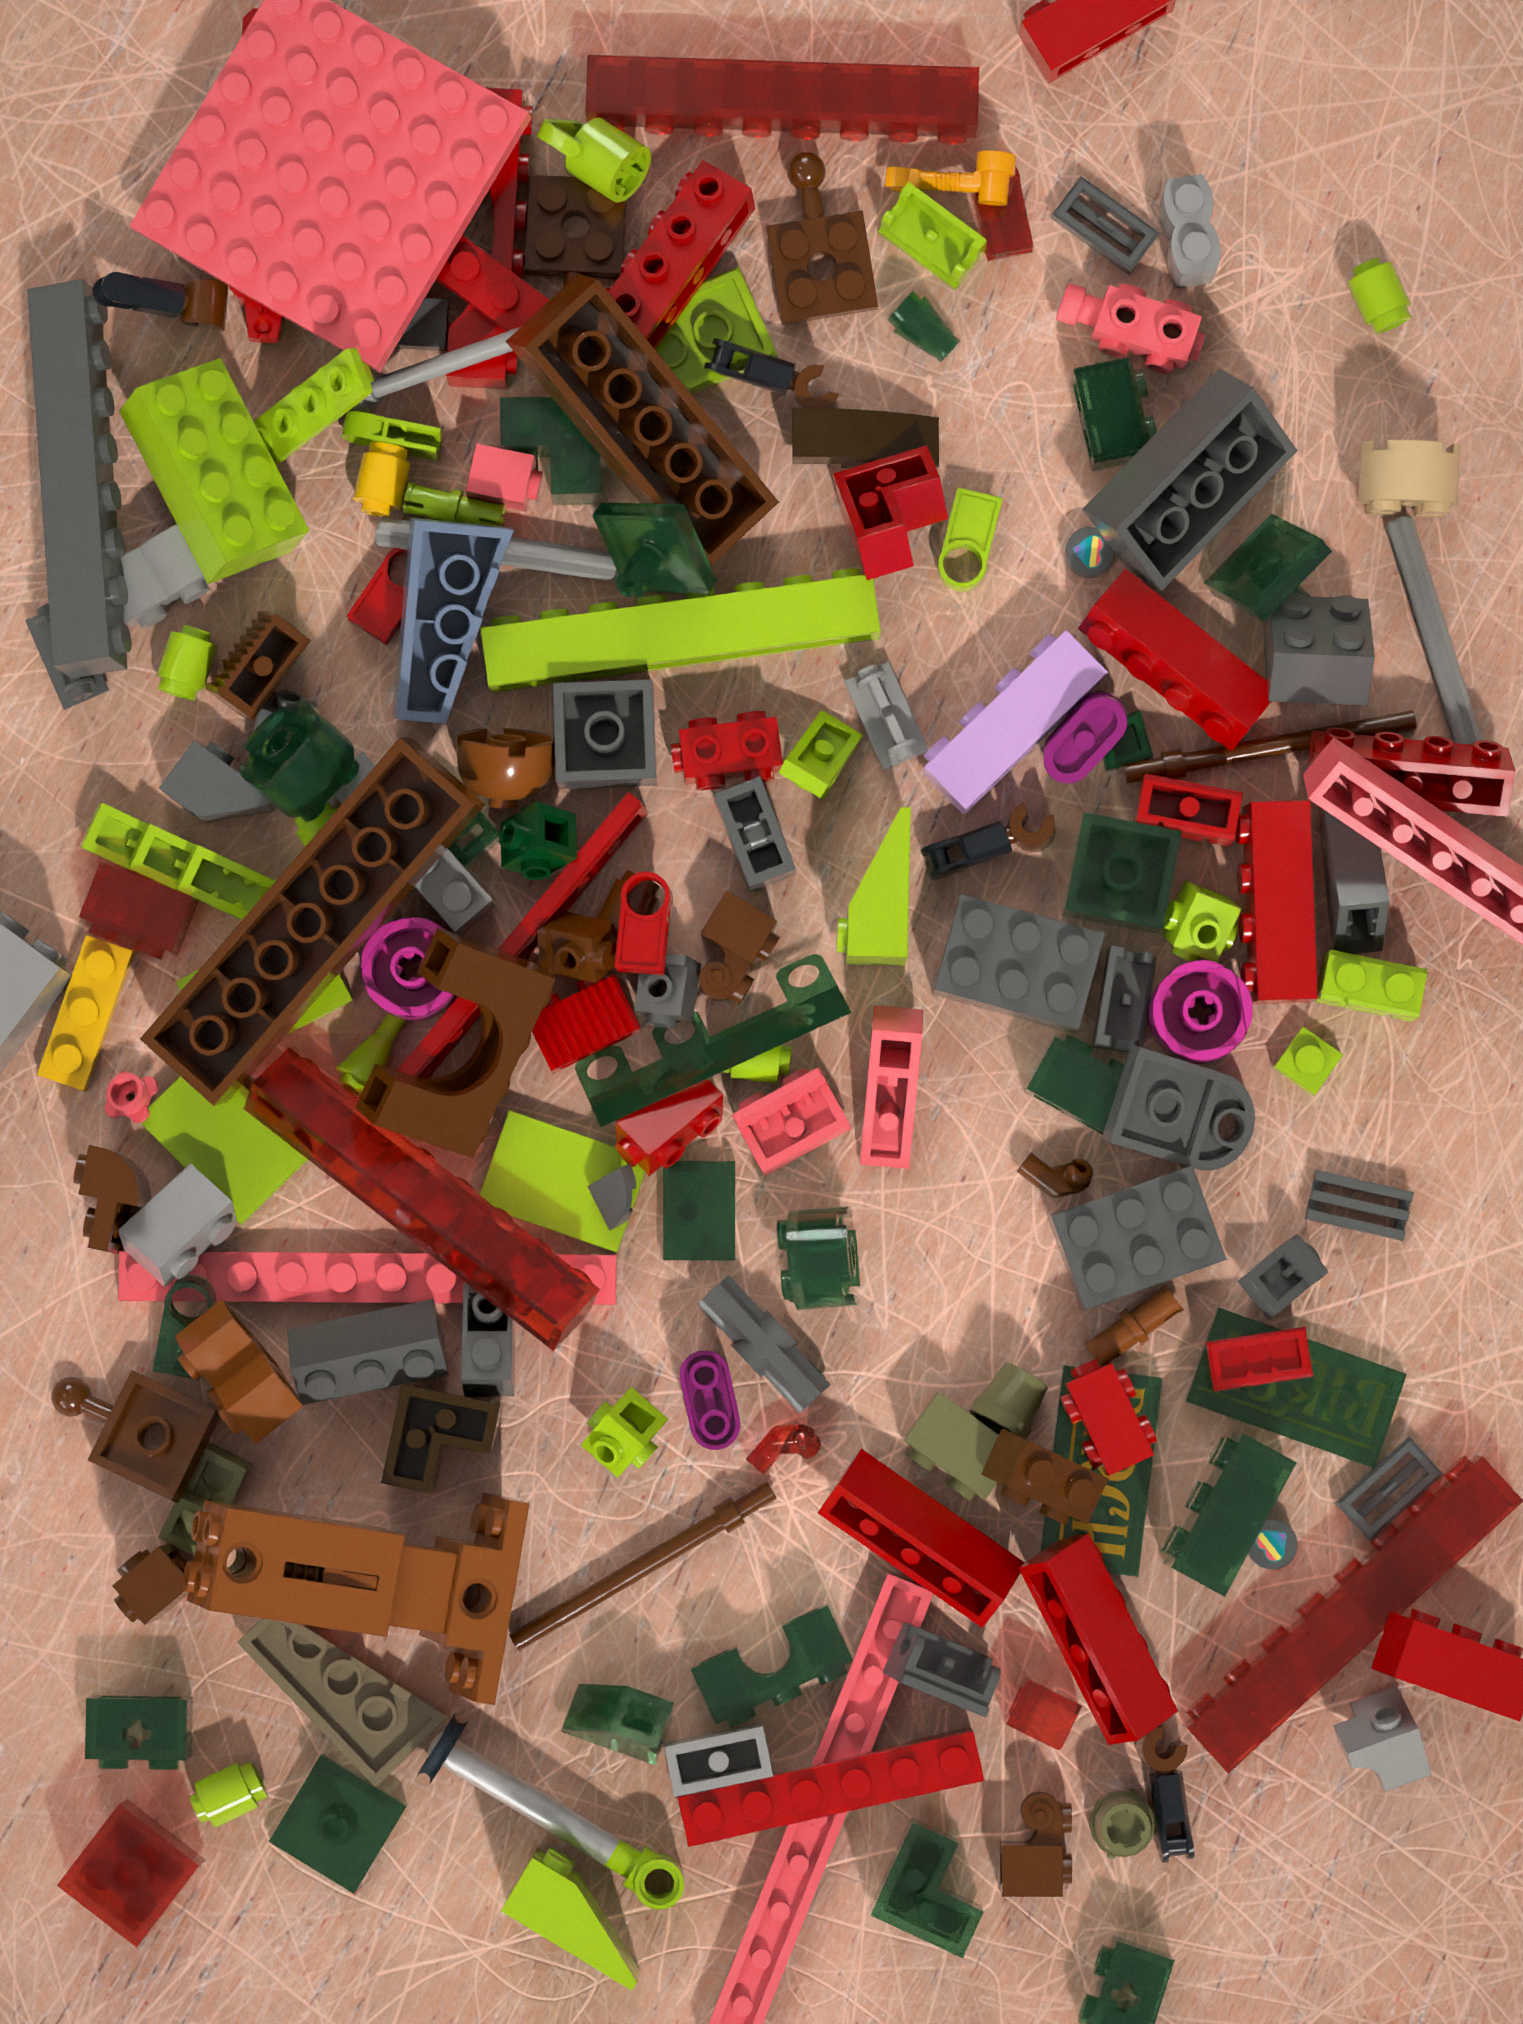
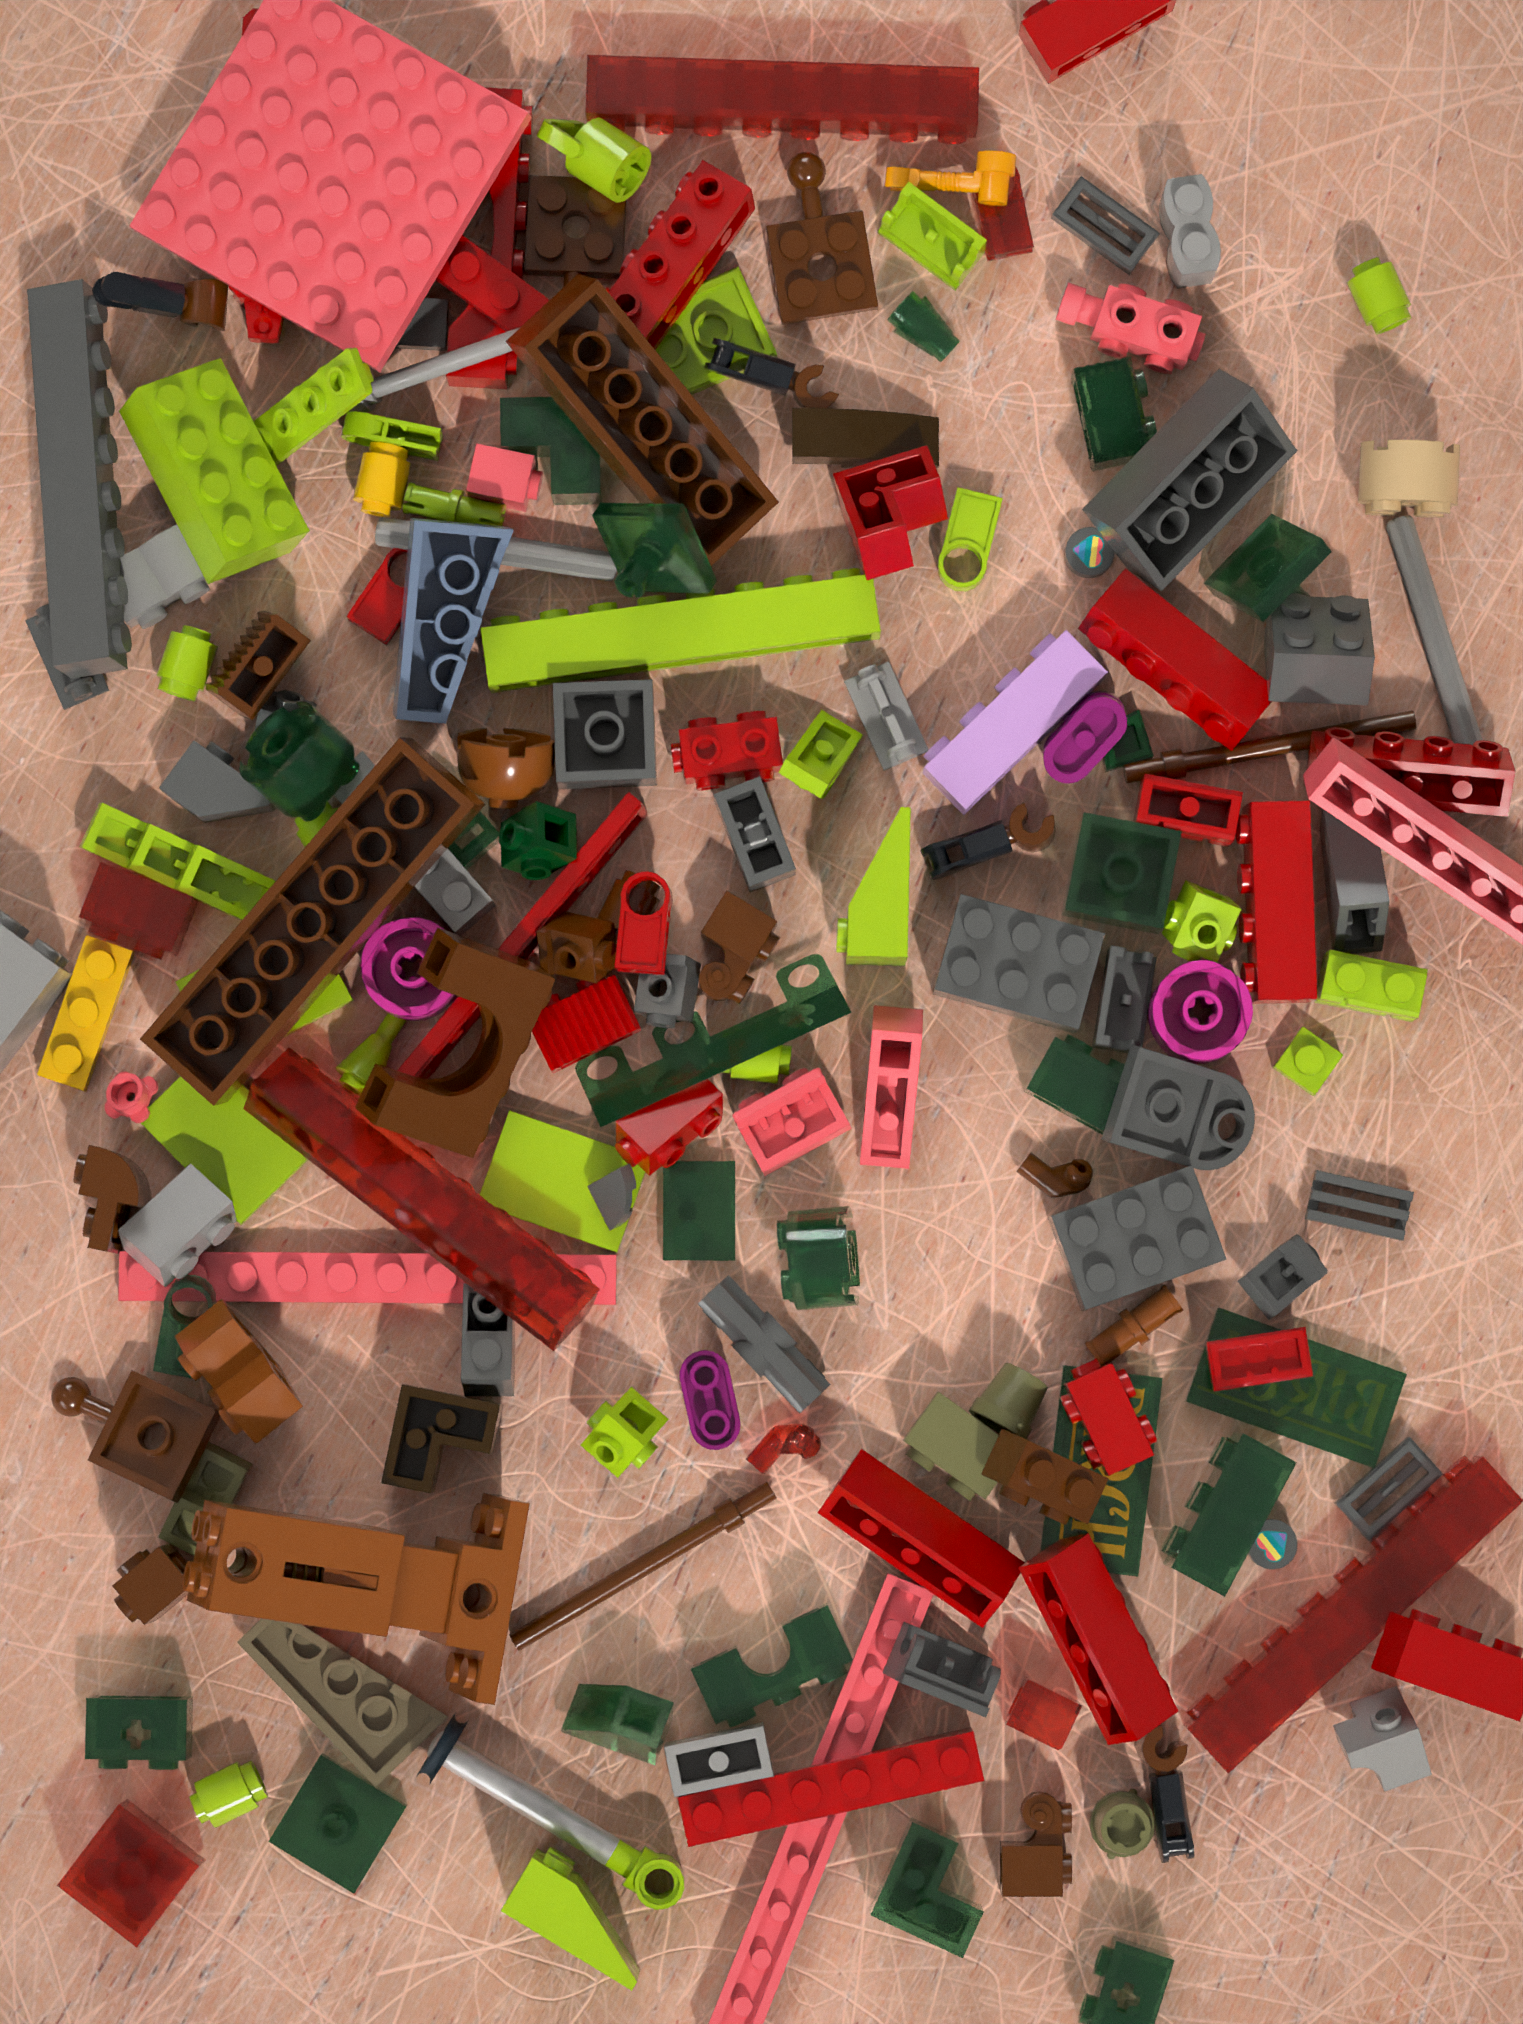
(367, 1352): dark grey brick -> none

